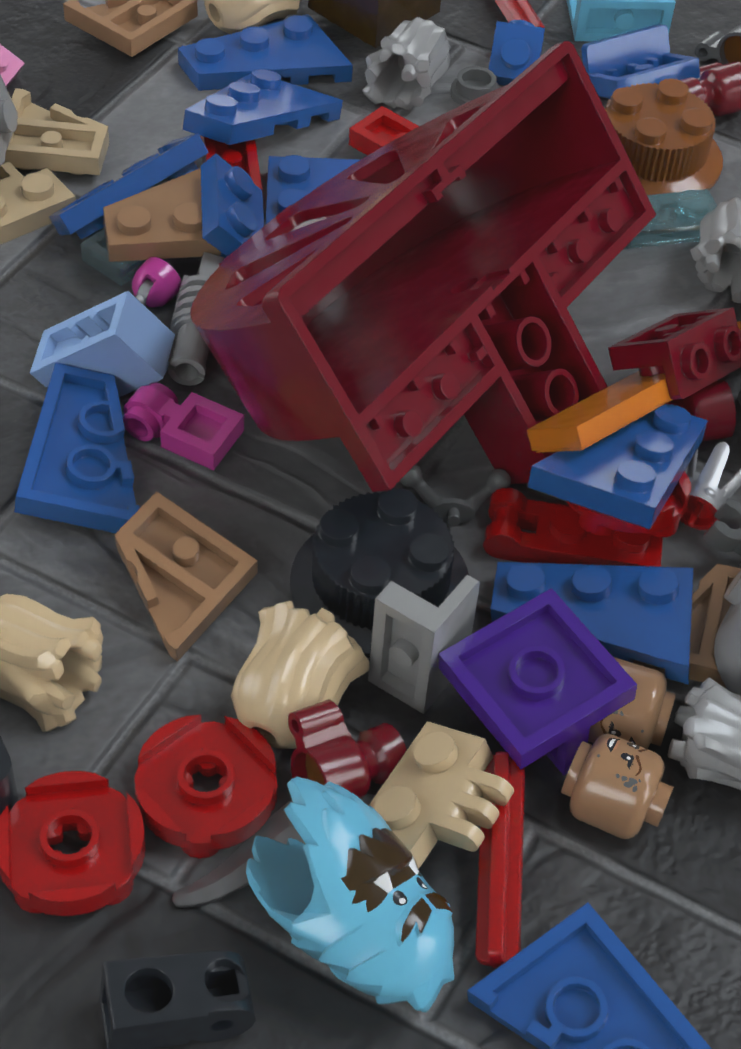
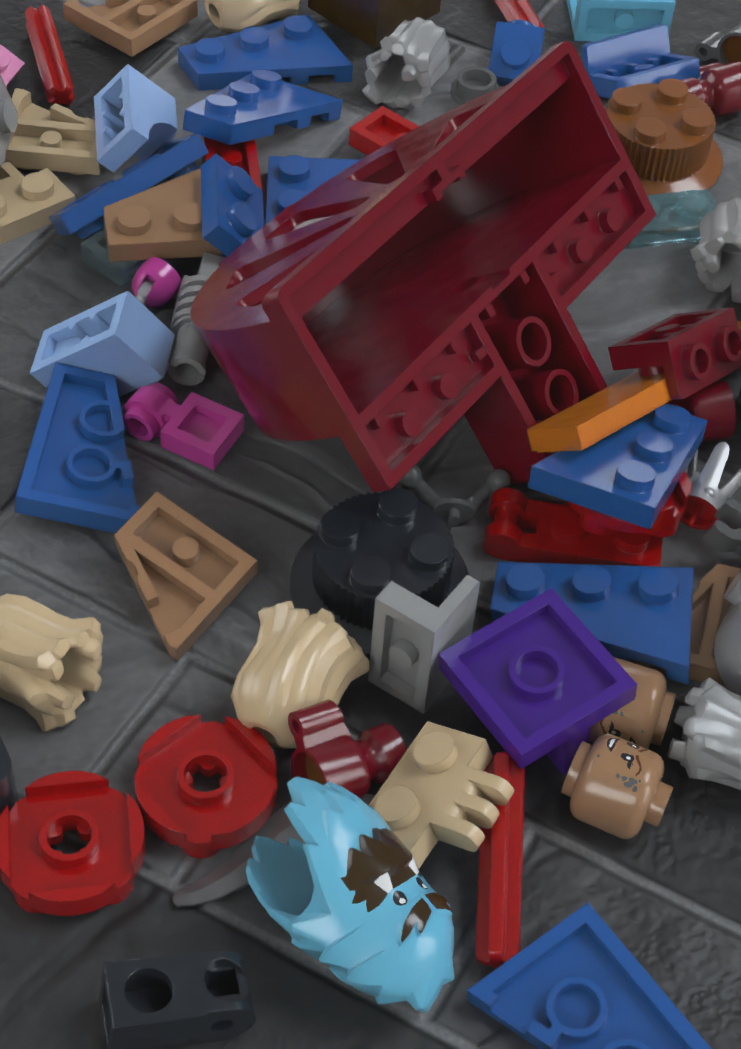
(49, 56): none -> red axle
(132, 118): none -> light blue arch

